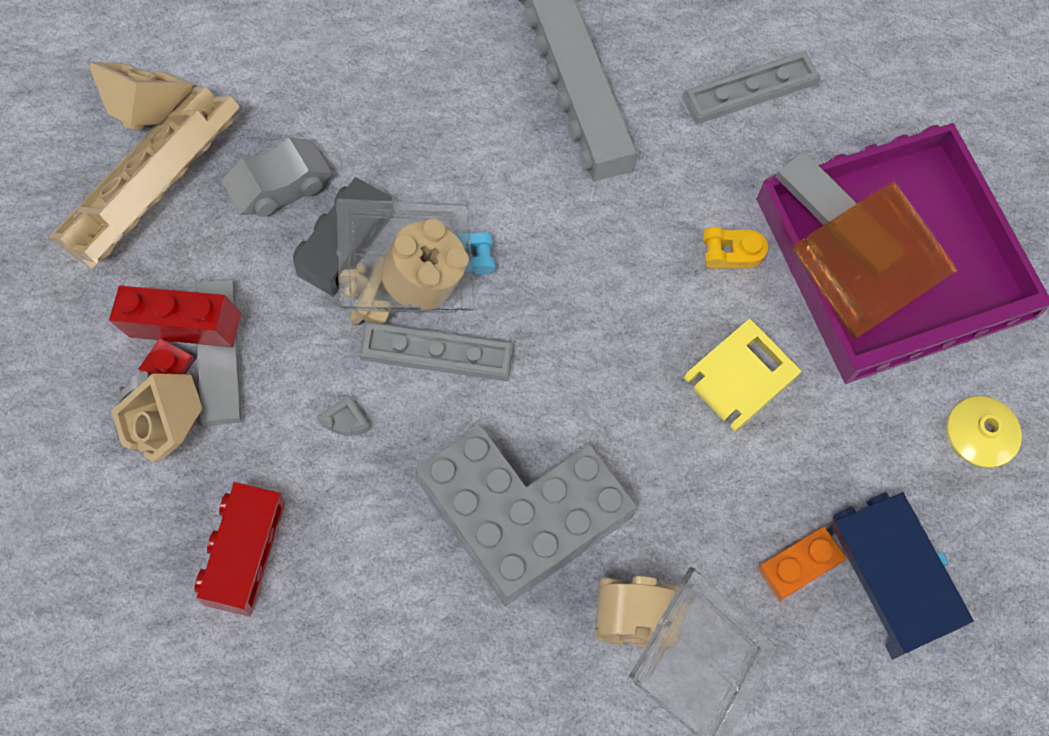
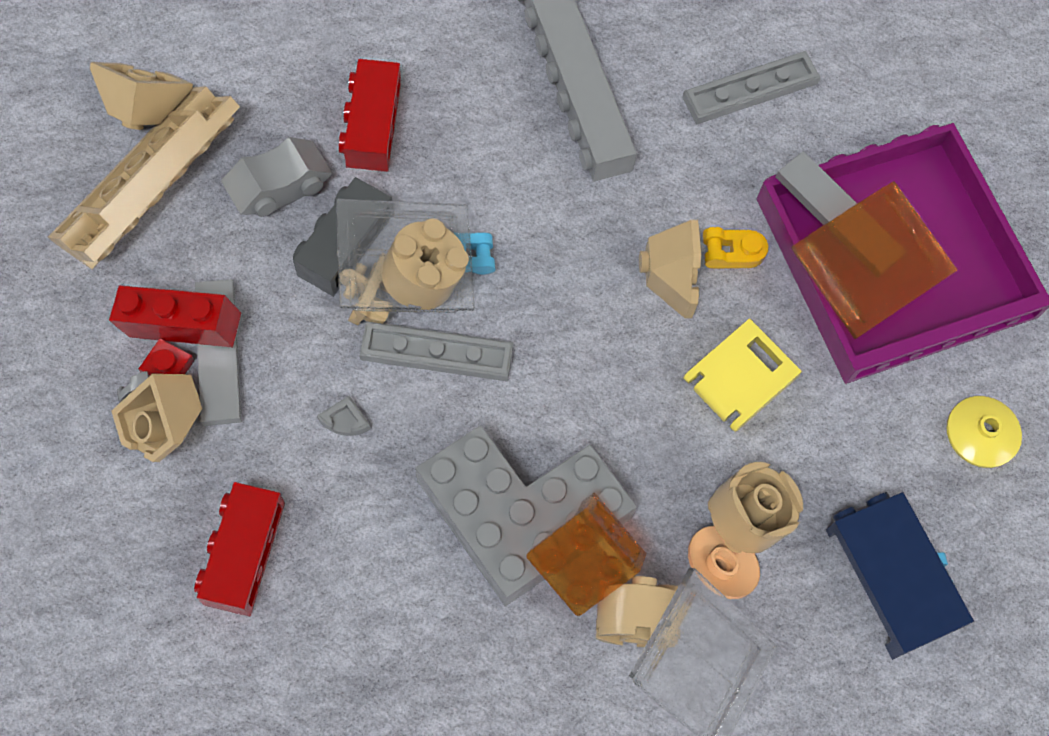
(371, 115): none -> red brick
(587, 556): none -> clear orange bracket
(672, 266): none -> tan slope
(727, 571): none -> light nougat dish
(755, 508): none -> tan brick
(801, 563): orange plate -> none

